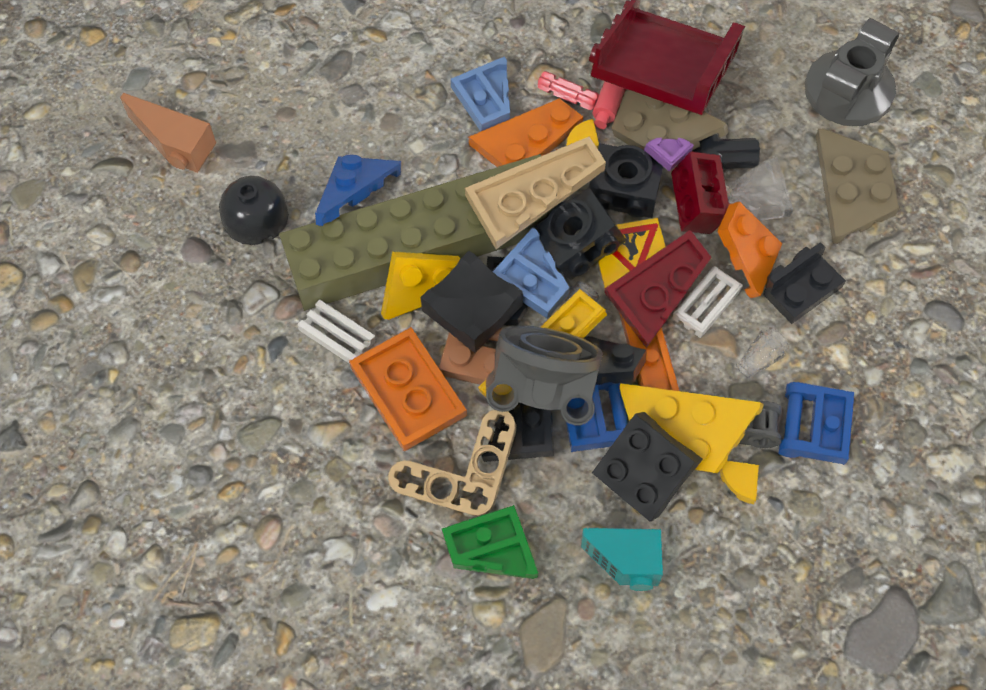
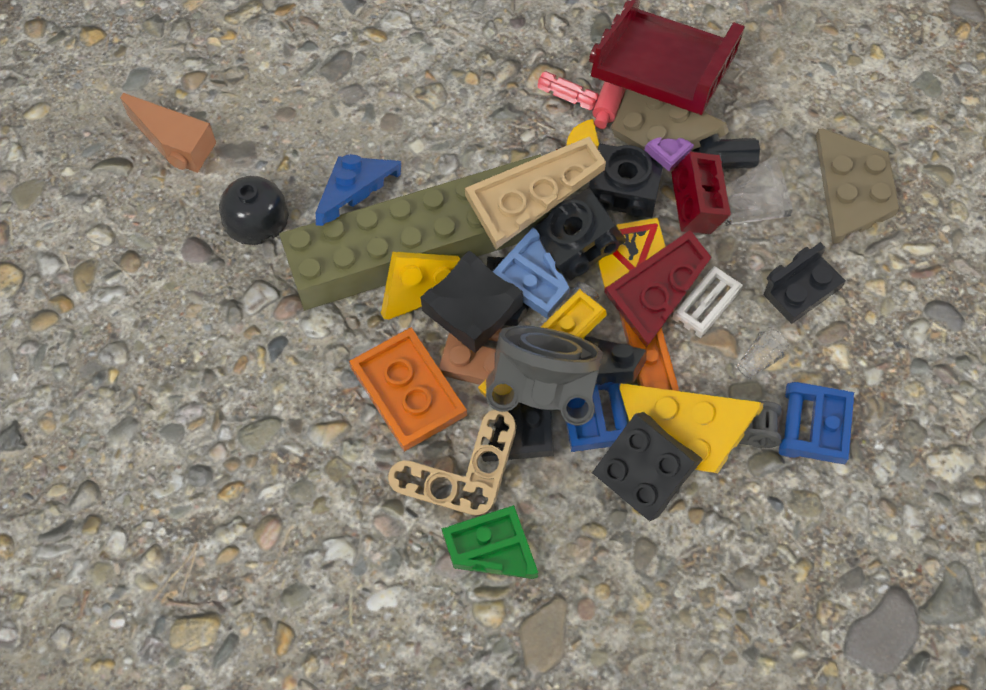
(346, 323): white tile -> none
(485, 93): medium blue wing -> none
(527, 134): orange wing -> none
(627, 555): teal slope -> none
(741, 480): yellow tile -> none
(749, 245): orange wing -> none
(854, 82): dark grey piece -> none

